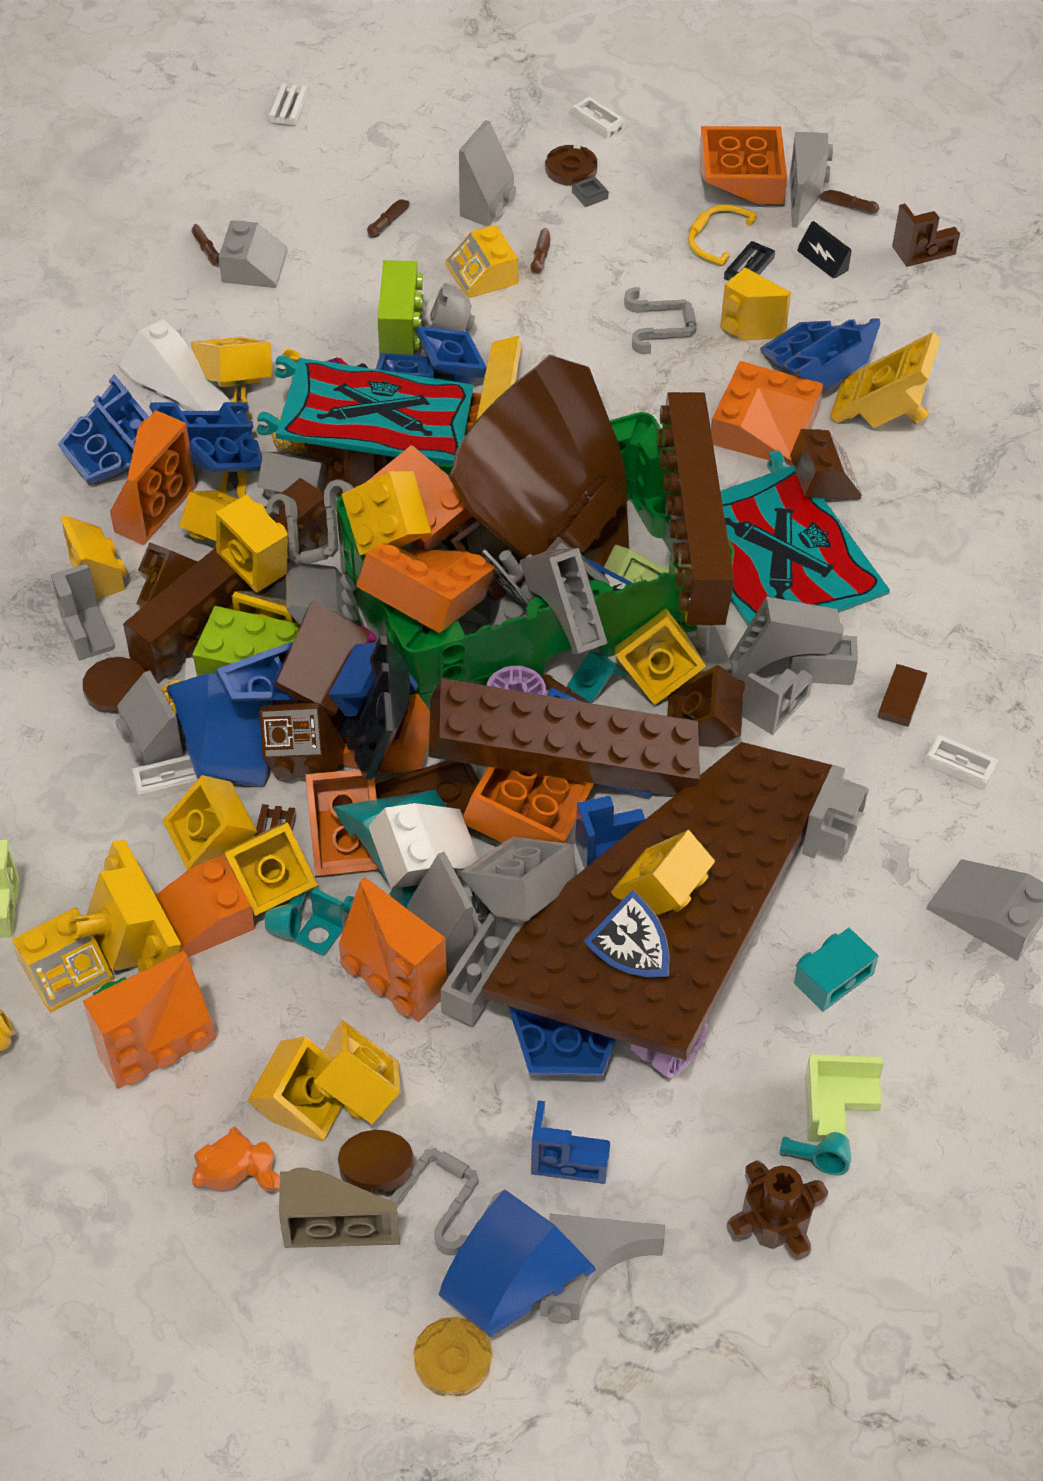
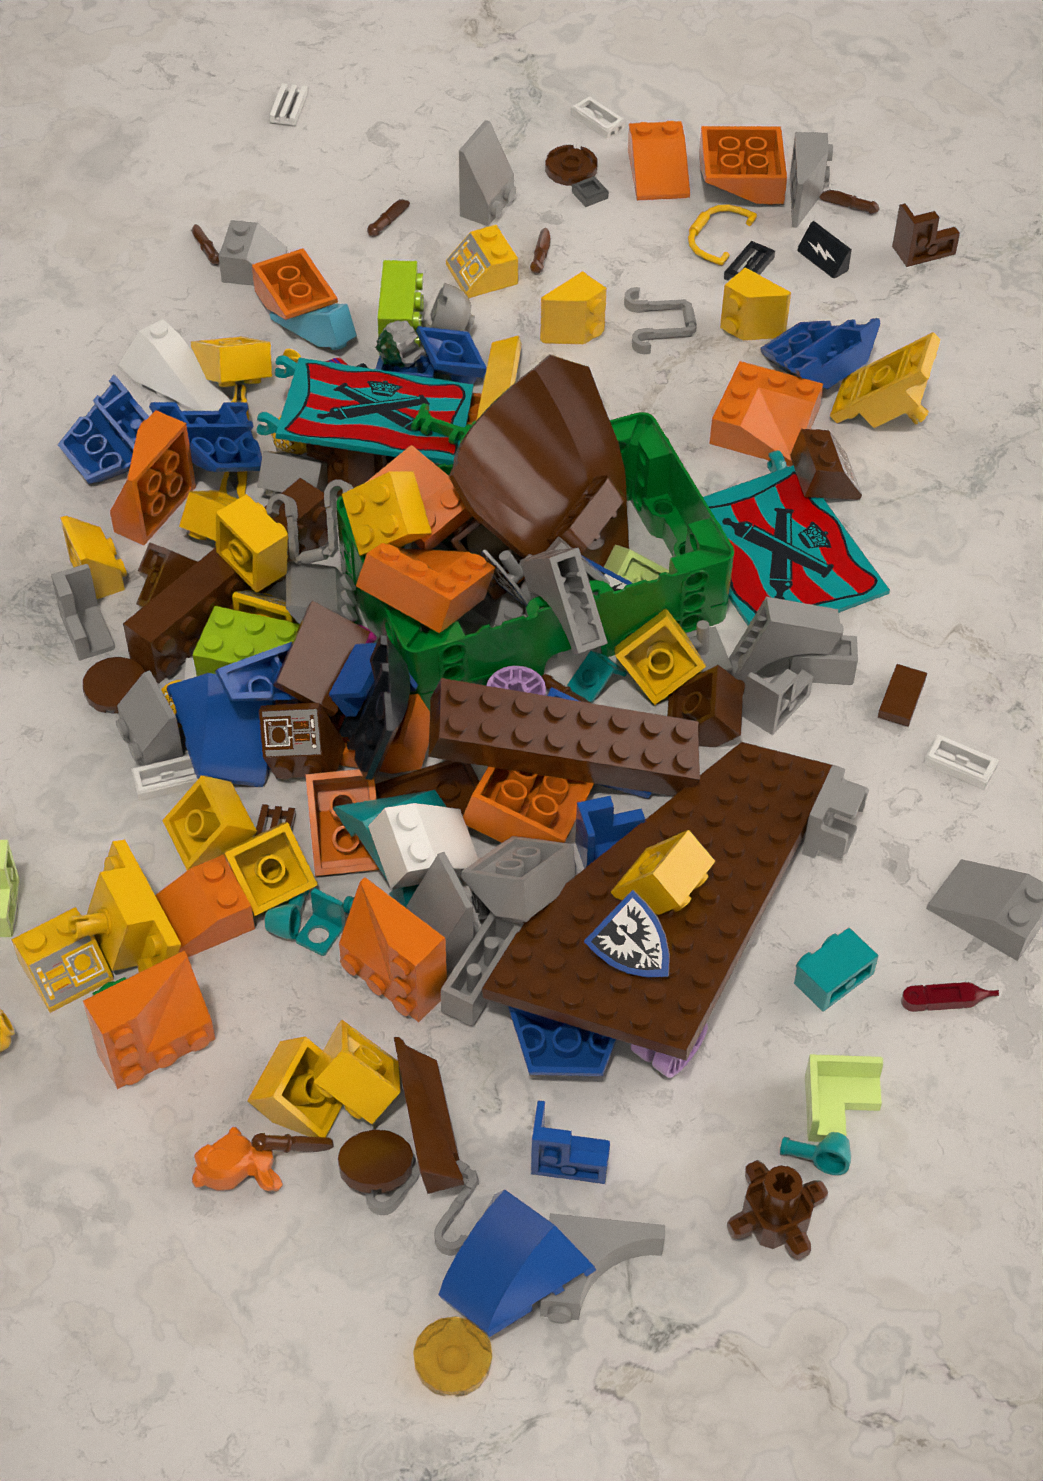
(287, 1143): none -> reddish brown piece
(291, 285): none -> orange slope
(322, 327): none -> medium azure slope
(333, 1213): dark tan slope -> none
(397, 345): none -> piece
(429, 1119): none -> reddish brown wedge
(430, 424): none -> green piece
(573, 311): none -> yellow slope
(658, 160): none -> orange slope
(695, 509): reddish brown brick -> none
(944, 996): none -> dark red piece

